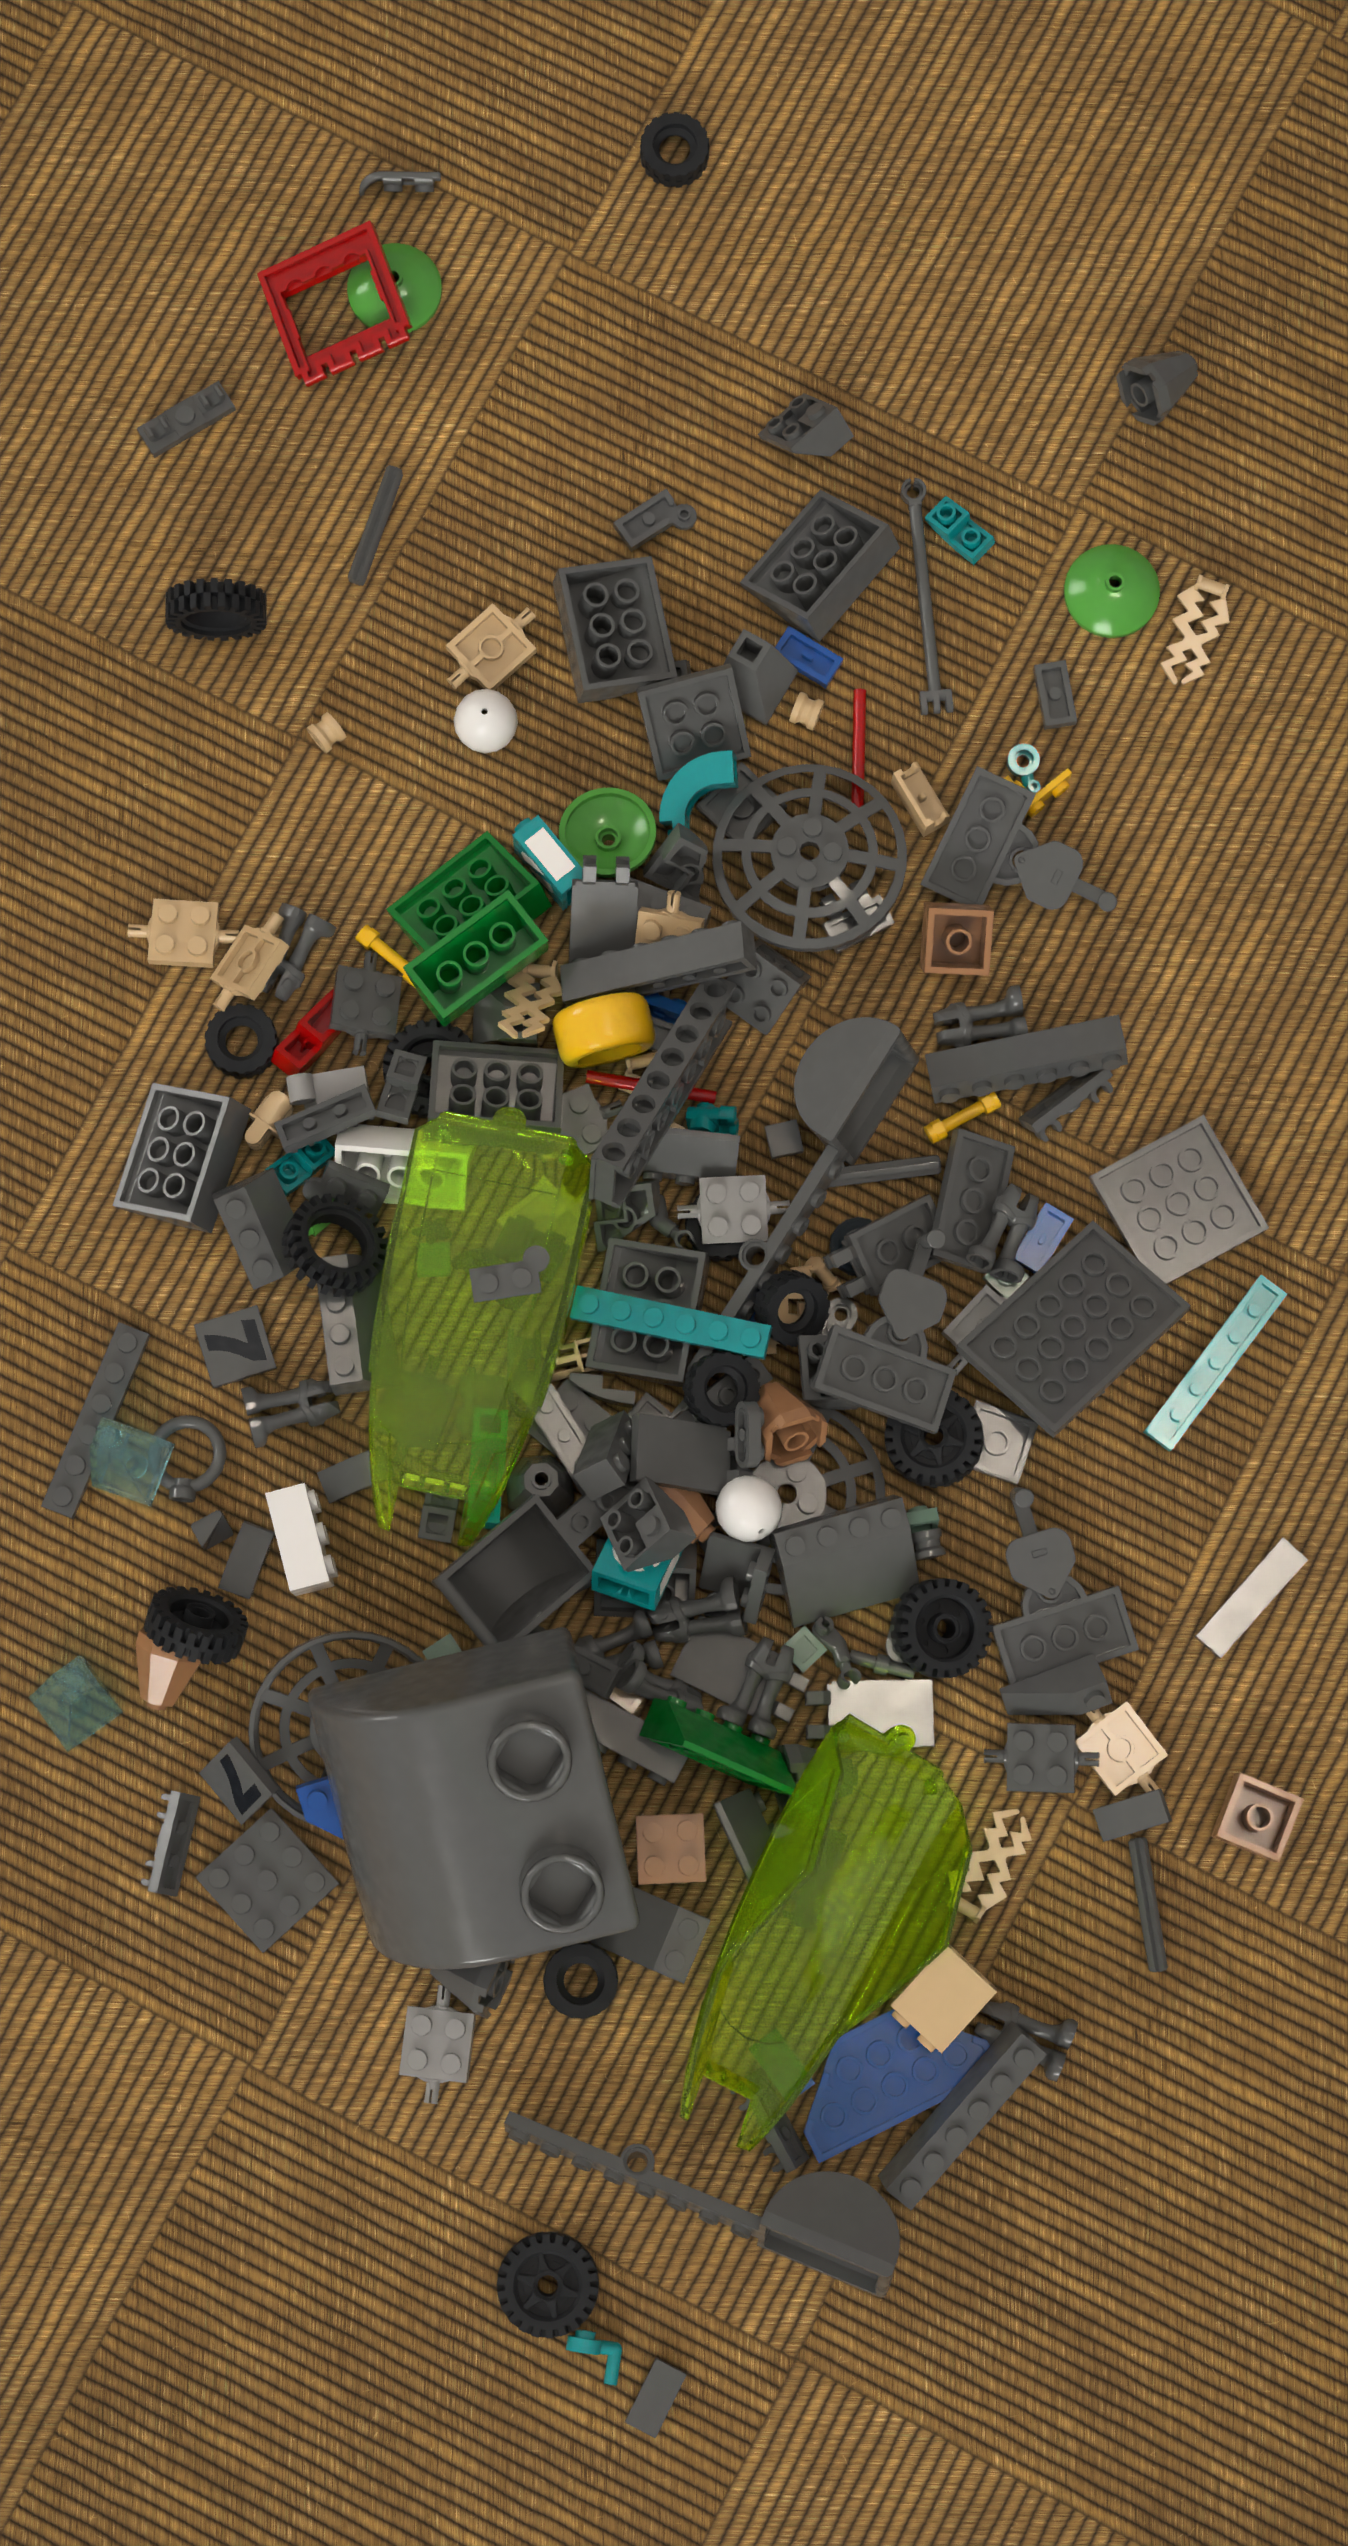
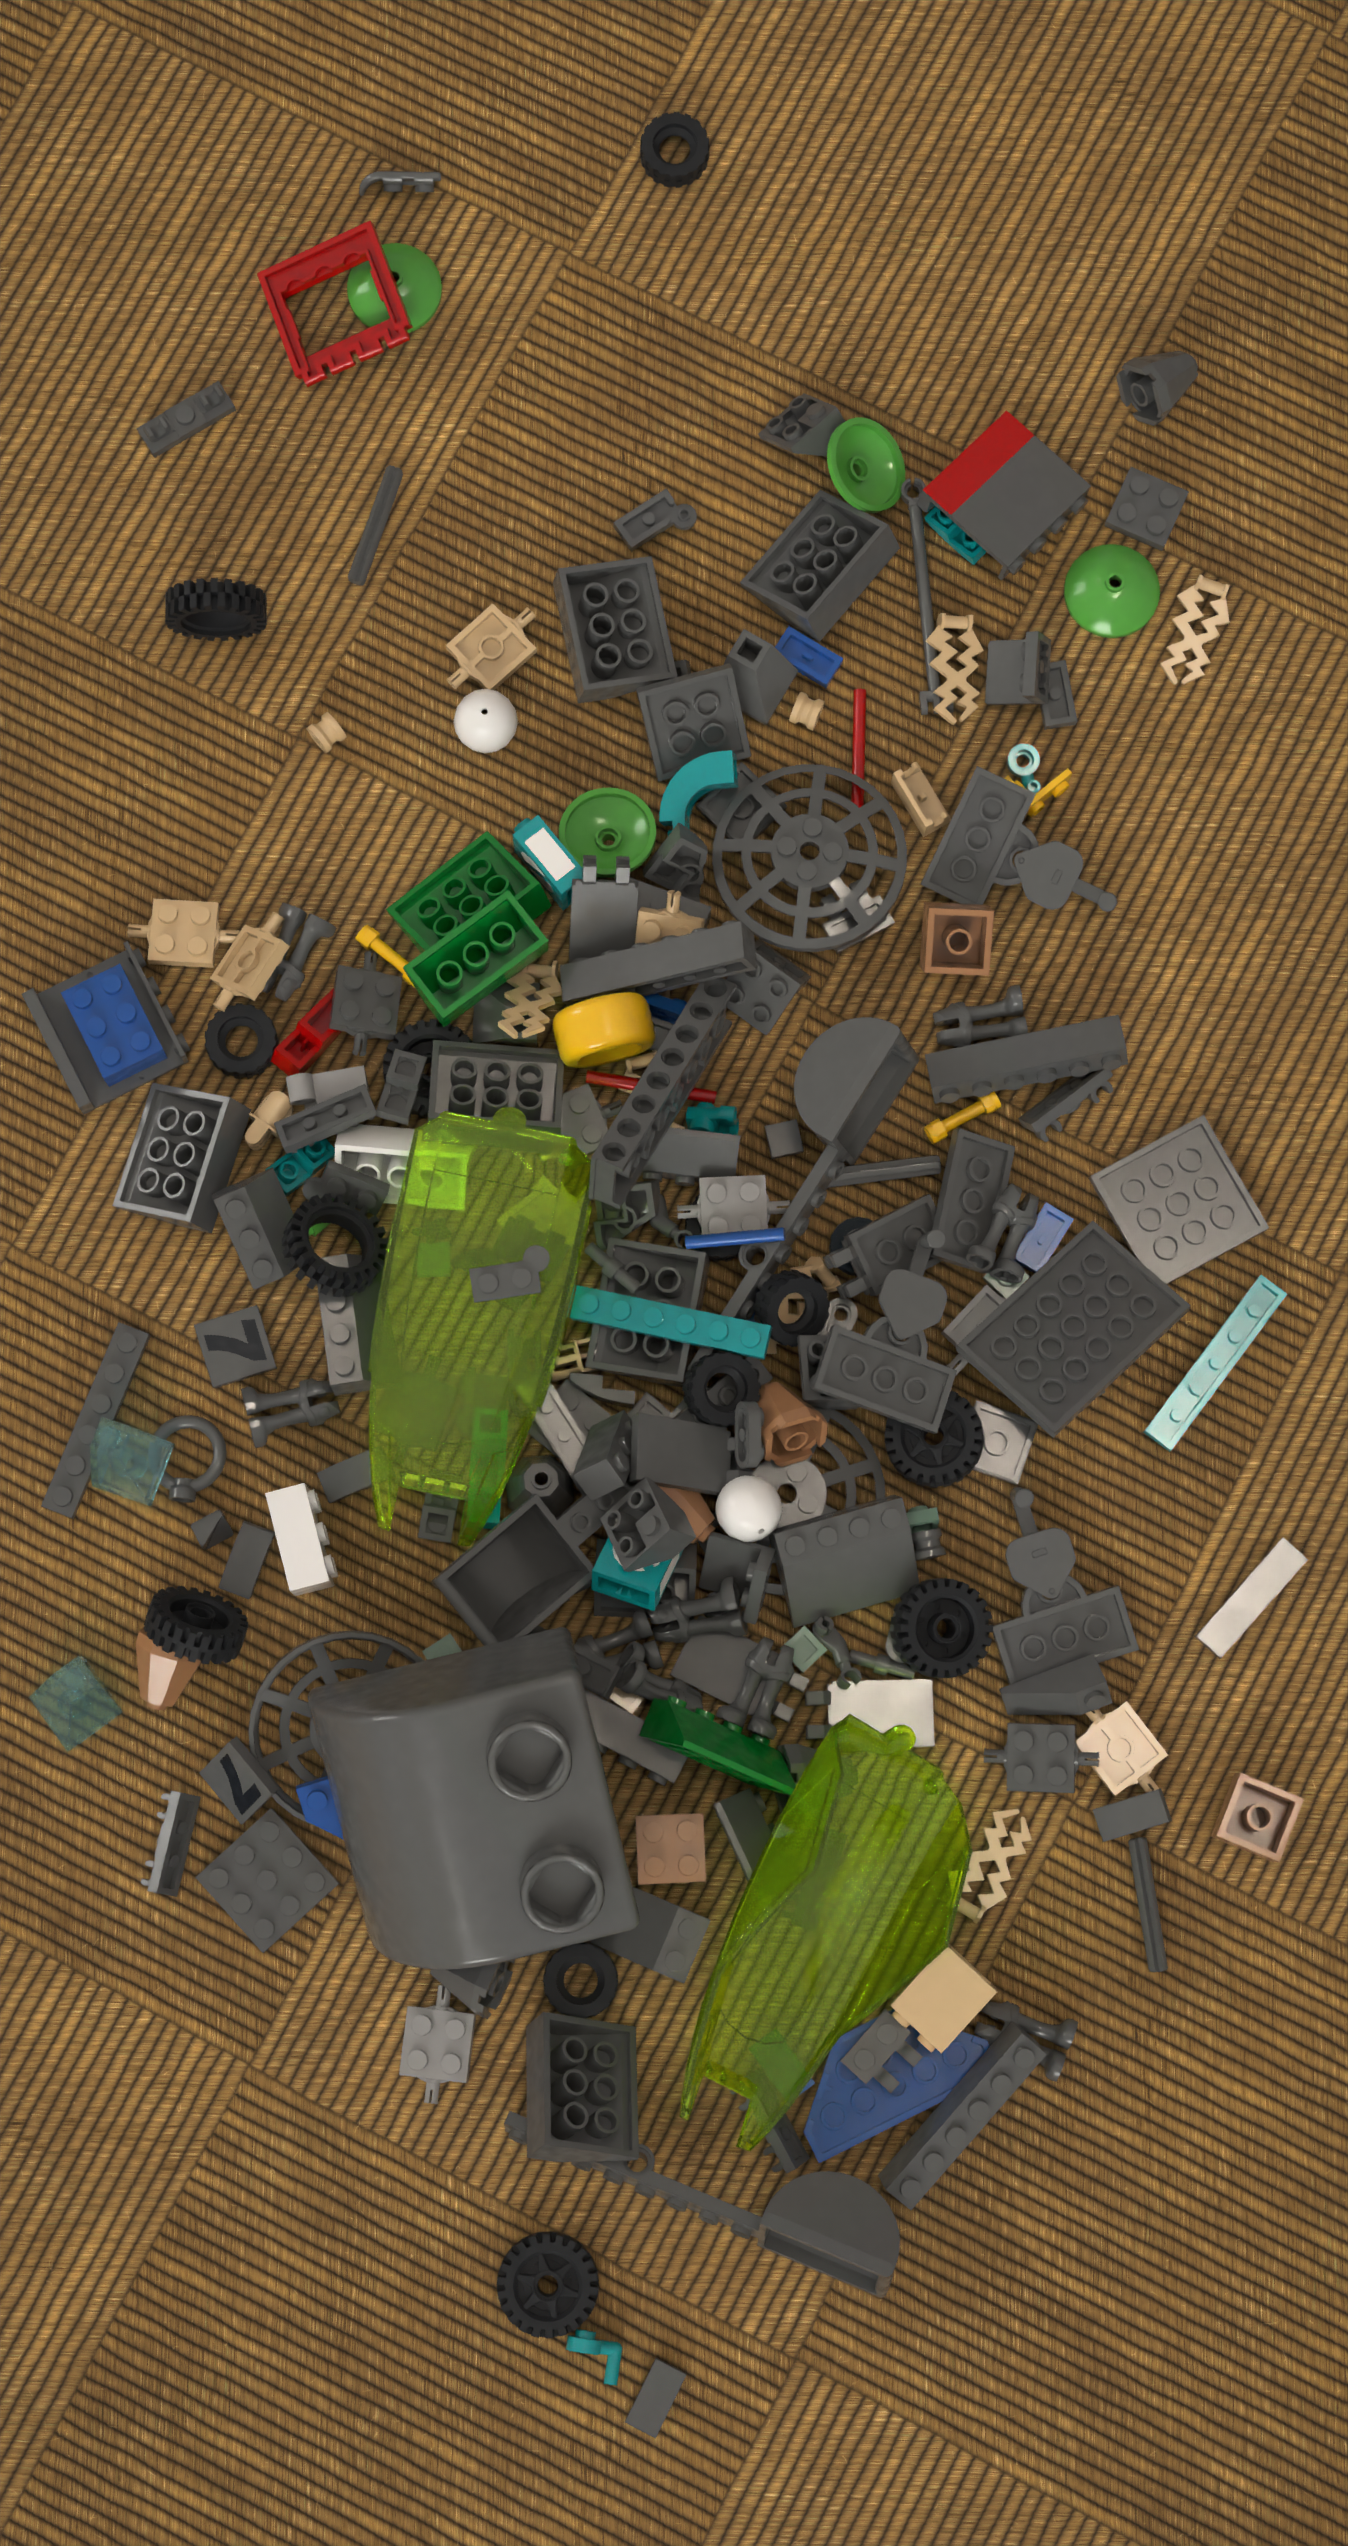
(71, 1049): none -> dark grey panel
(114, 1025): none -> blue brick
(581, 2090): none -> dark grey slope
(613, 1268): none -> dark grey bar
(735, 1238): none -> blue bar
(865, 465): none -> bright green dish
(876, 2047): none -> dark grey plate
(953, 678): none -> tan piece
(1007, 492): none -> dark grey panel
(1018, 670): none -> dark grey bracket
(1146, 508): none -> dark grey plate

